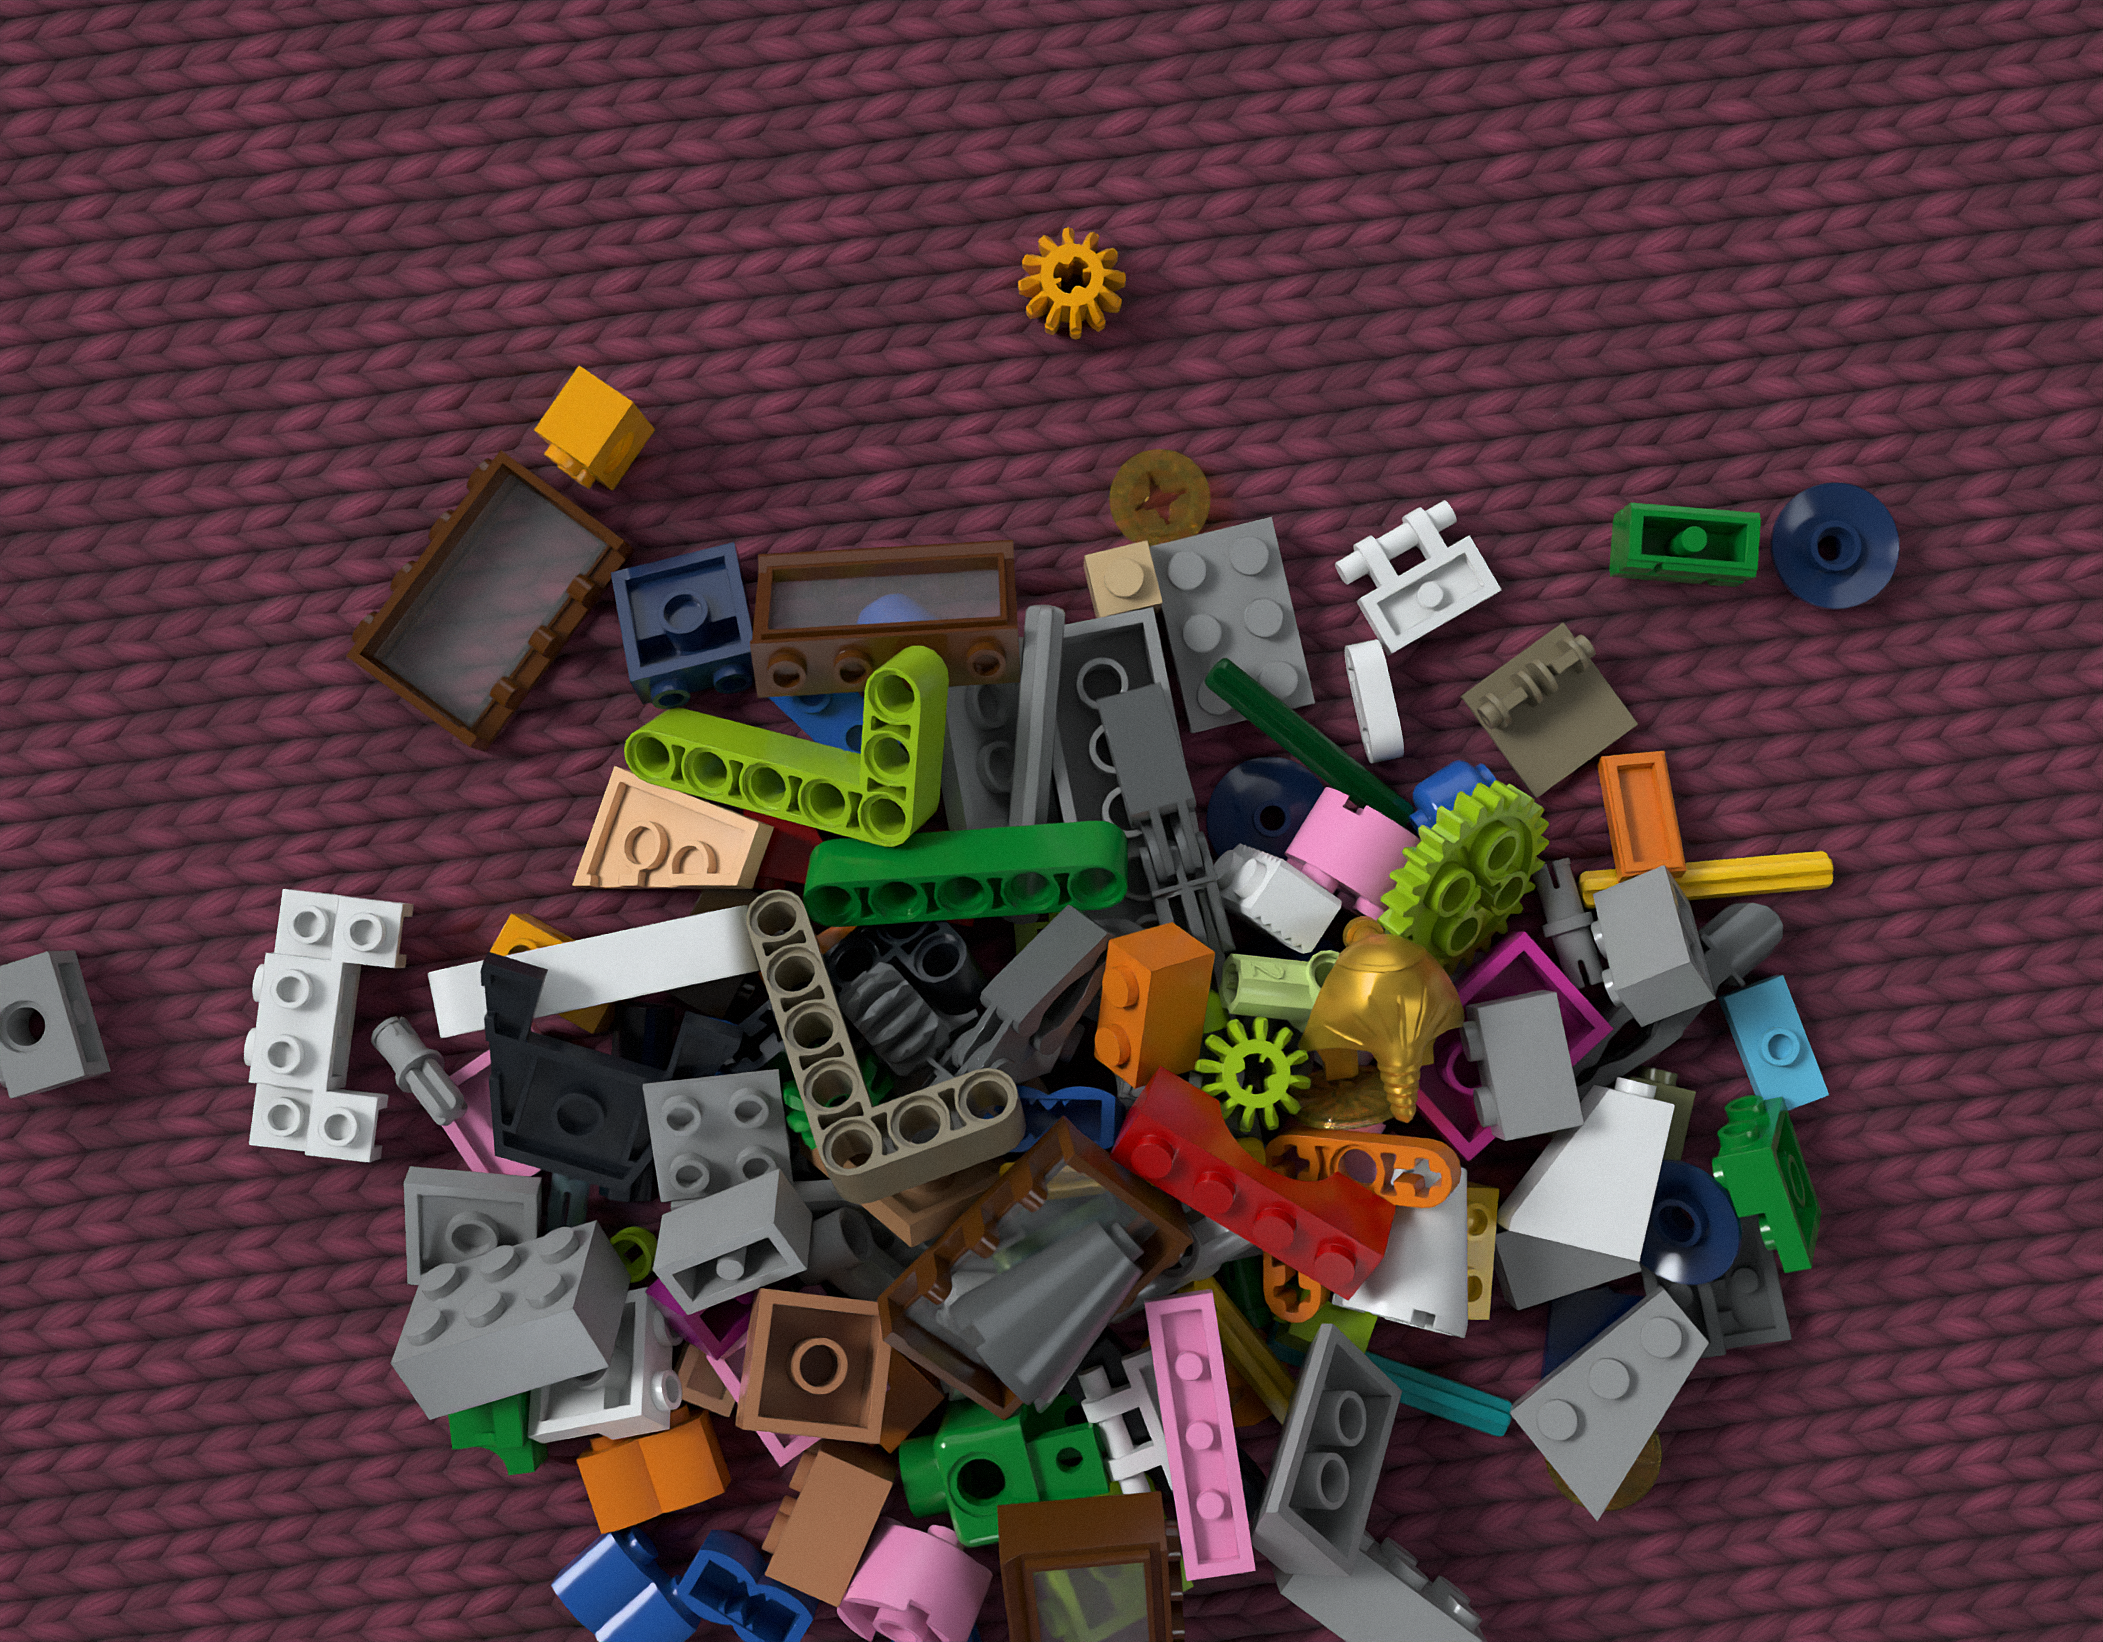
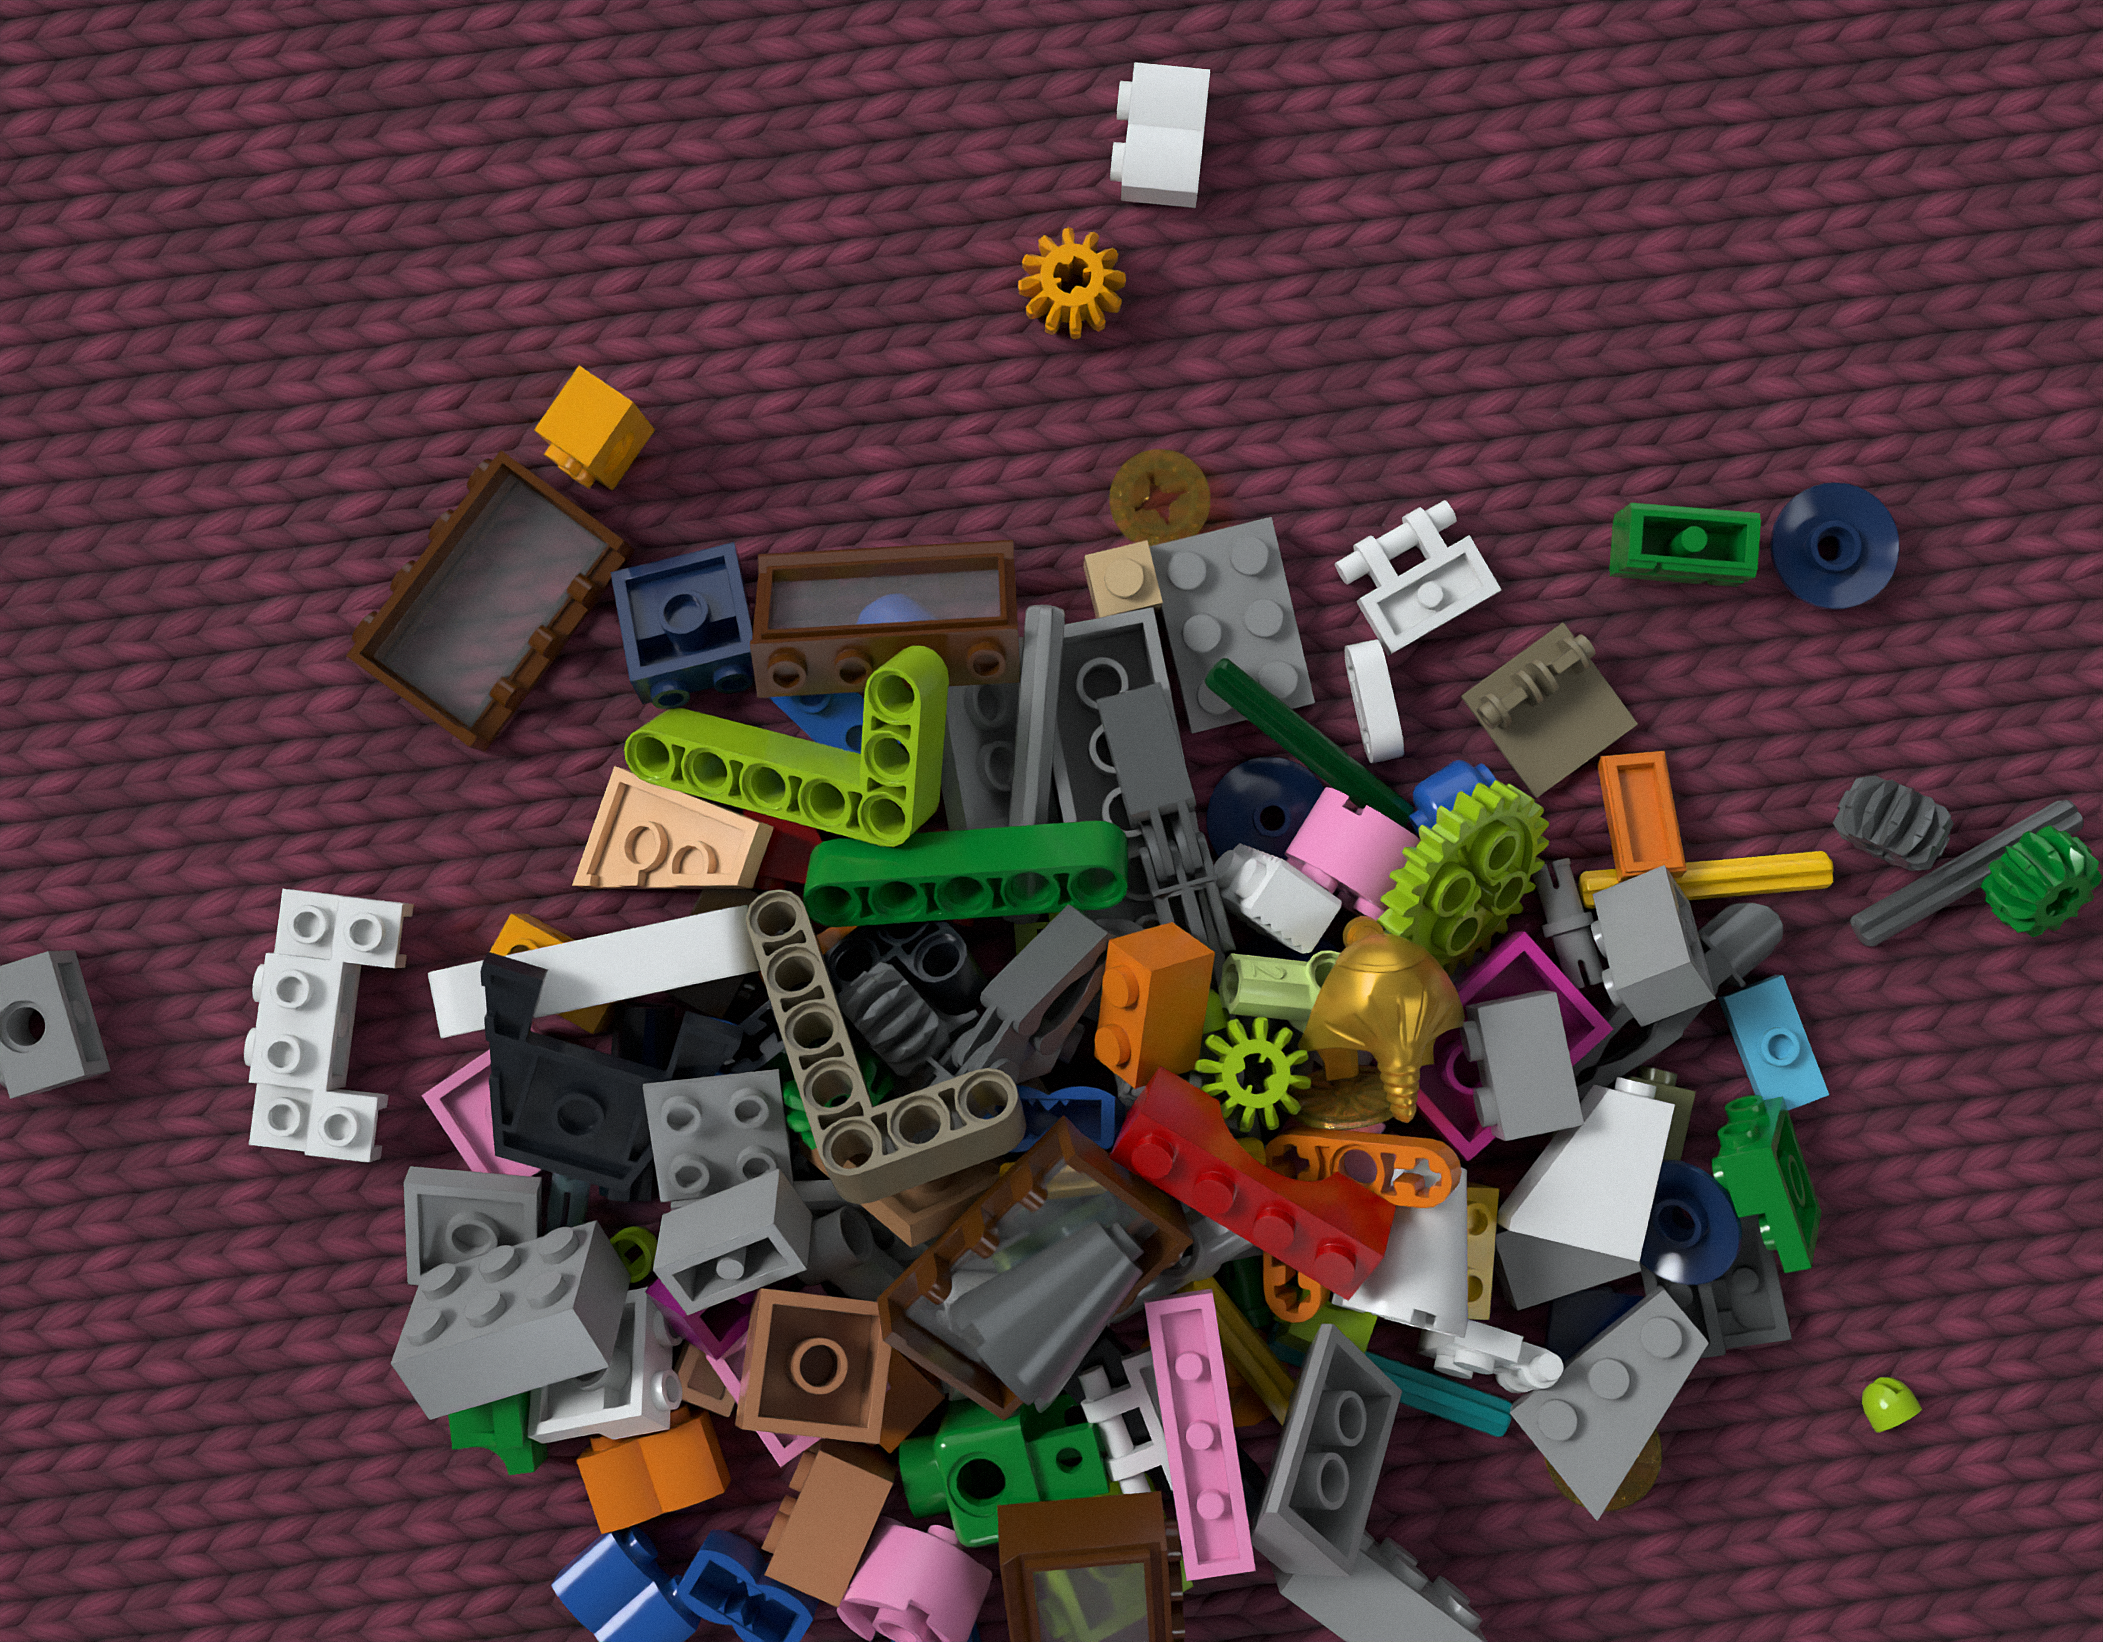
(419, 1070): light grey axle -> none
(1163, 134): none -> white brick
(1491, 1350): none -> white plate
(1888, 1403): none -> lime hinge
(1893, 823): none -> dark grey gear
(1954, 878): none -> dark grey axle
(2041, 881): none -> green gear

